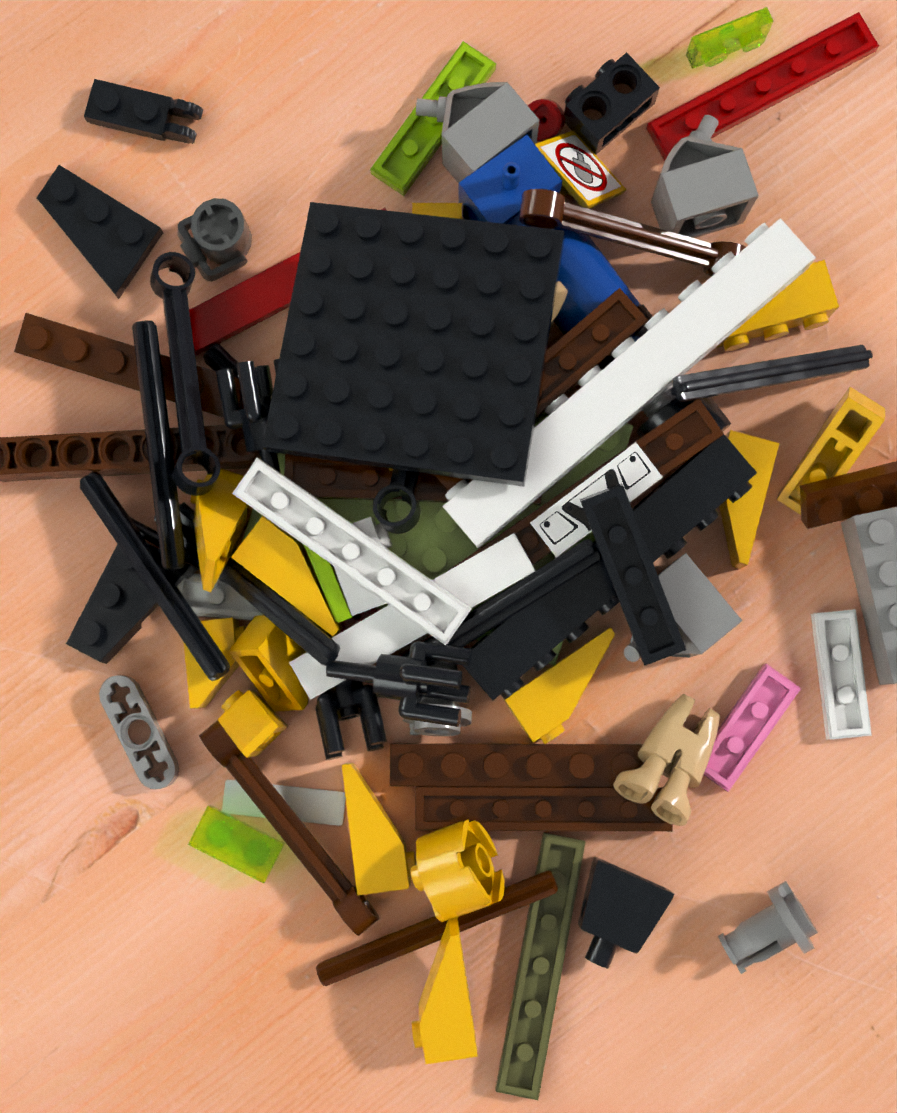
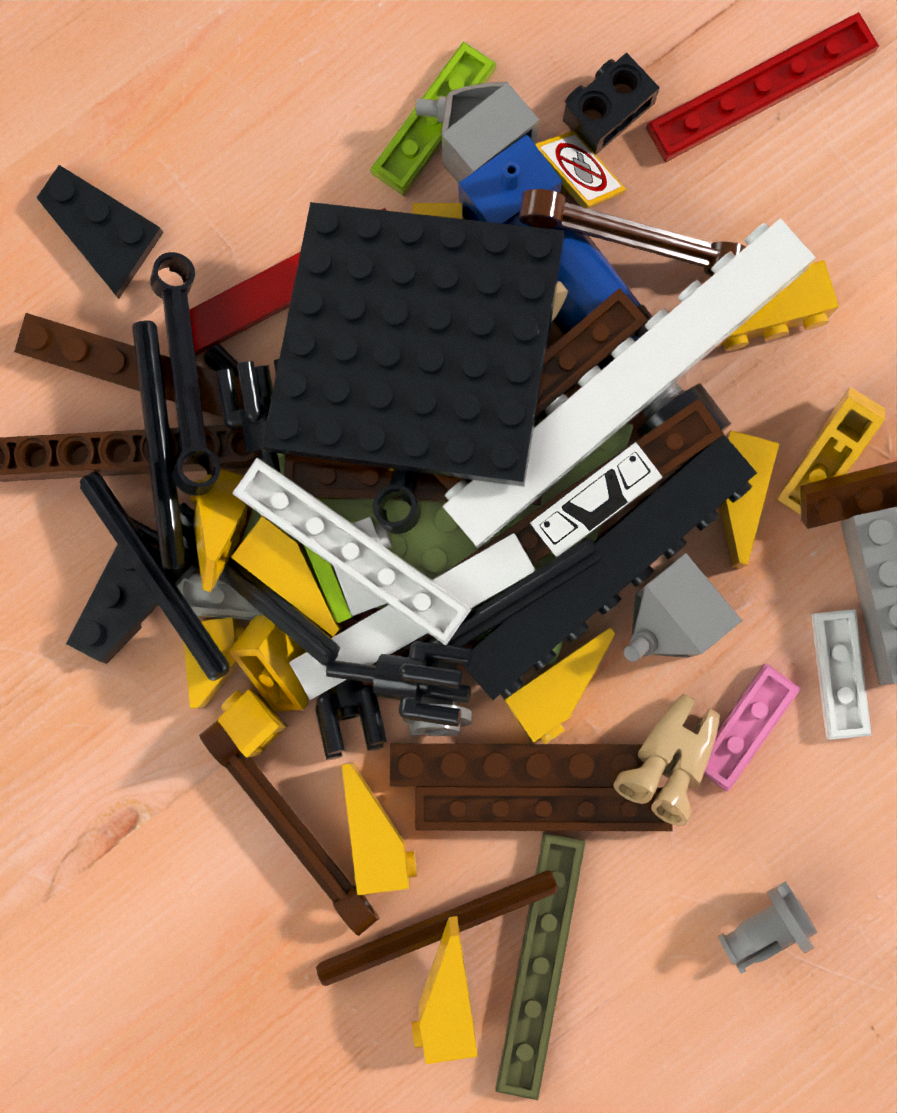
(121, 728): light grey beam -> none
(140, 112): black hinge -> none
(220, 234): dark grey piece -> none
(236, 843): clear neon green plate -> none
(307, 803): white sticker -> none
(457, 870): yellow brick -> none
(550, 118): red tile -> none
(619, 910): black torso -> none
(632, 574): black plate -> none
(703, 185): light grey piece -> none
(742, 33): clear neon green plate -> none
(770, 373): black axle -> none

